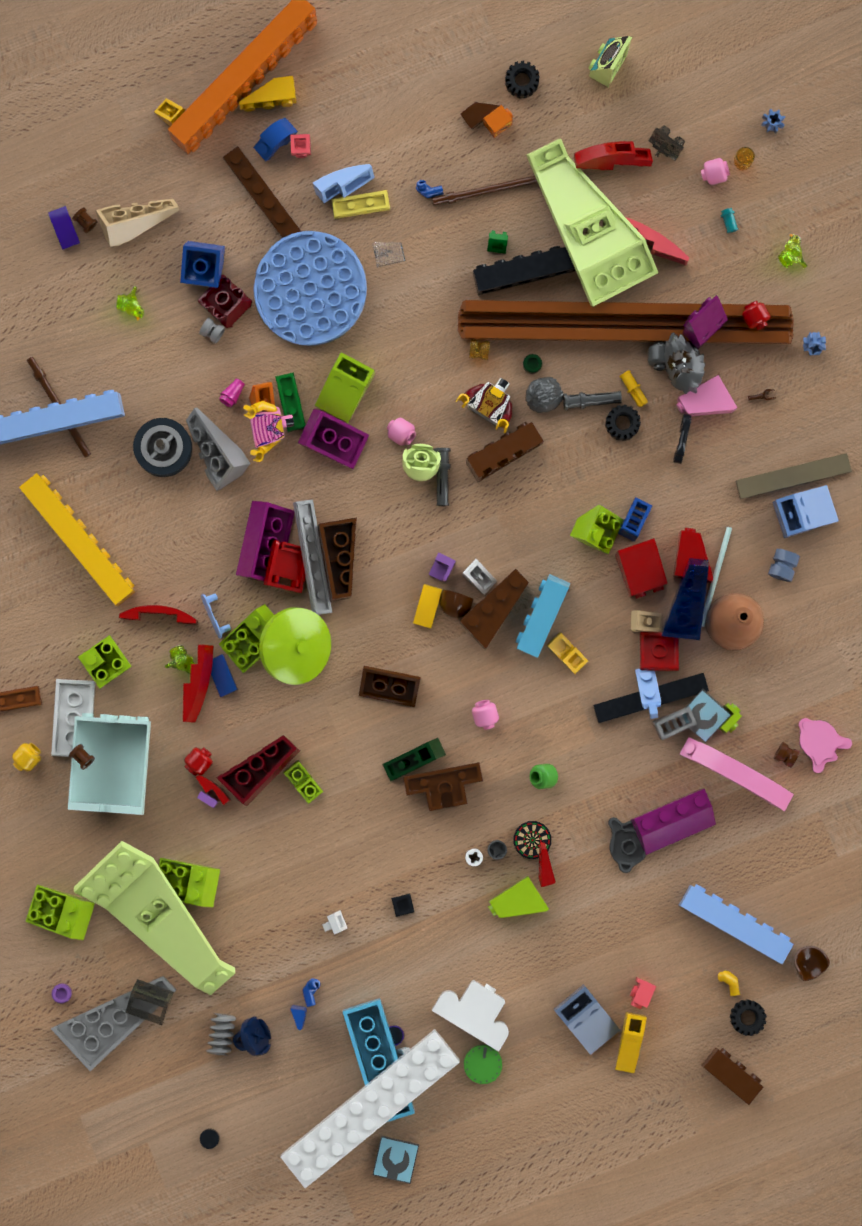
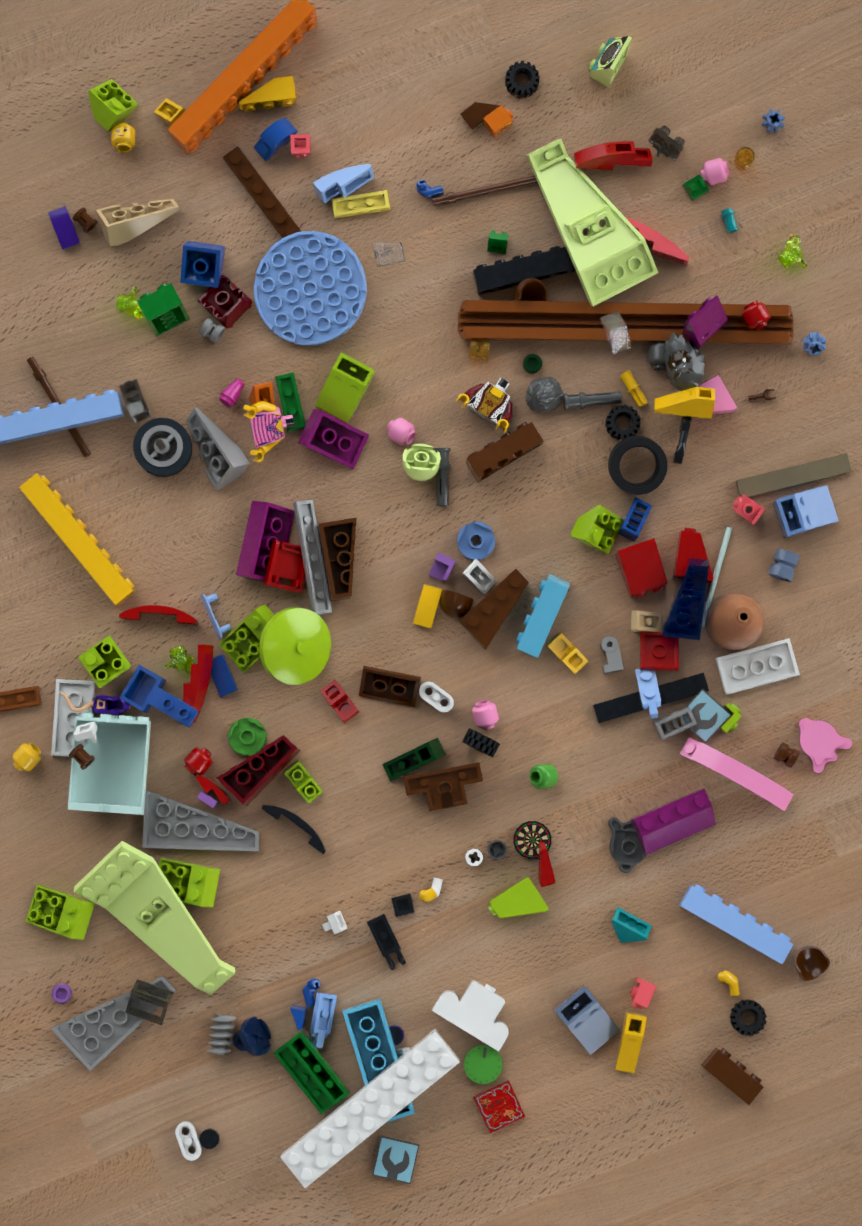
(85, 732): none -> white tile
(102, 705): none -> dark purple animal
(110, 104): none -> lime slope
(123, 137): none -> yellow head
(135, 401): none -> clear smoke slope
(146, 691): none -> blue plate
(163, 309): none -> green brick
(180, 826): none -> light grey wing
(188, 1140): none -> white plate
(247, 736): none -> bright green tile
(276, 812): none -> black slope
(311, 1072): none -> green brick
(322, 1018): none -> light blue hinge
(339, 701): none -> red slope
(385, 939): none -> black hinge
(433, 892): none -> arm
(435, 698): none -> white plate
(471, 531): none -> medium blue plate
(481, 742): none -> black tyre
(499, 1106): none -> red tile
(531, 289): none -> reddish brown helmet
(612, 654): none -> light grey leg
(616, 332): none -> clear slope
(629, 927): none -> teal slope
(650, 484): none -> black tyre
(690, 402): none -> yellow slope
(695, 187): none -> green tile
(754, 512): none -> coral brick
(757, 666): none -> white tile

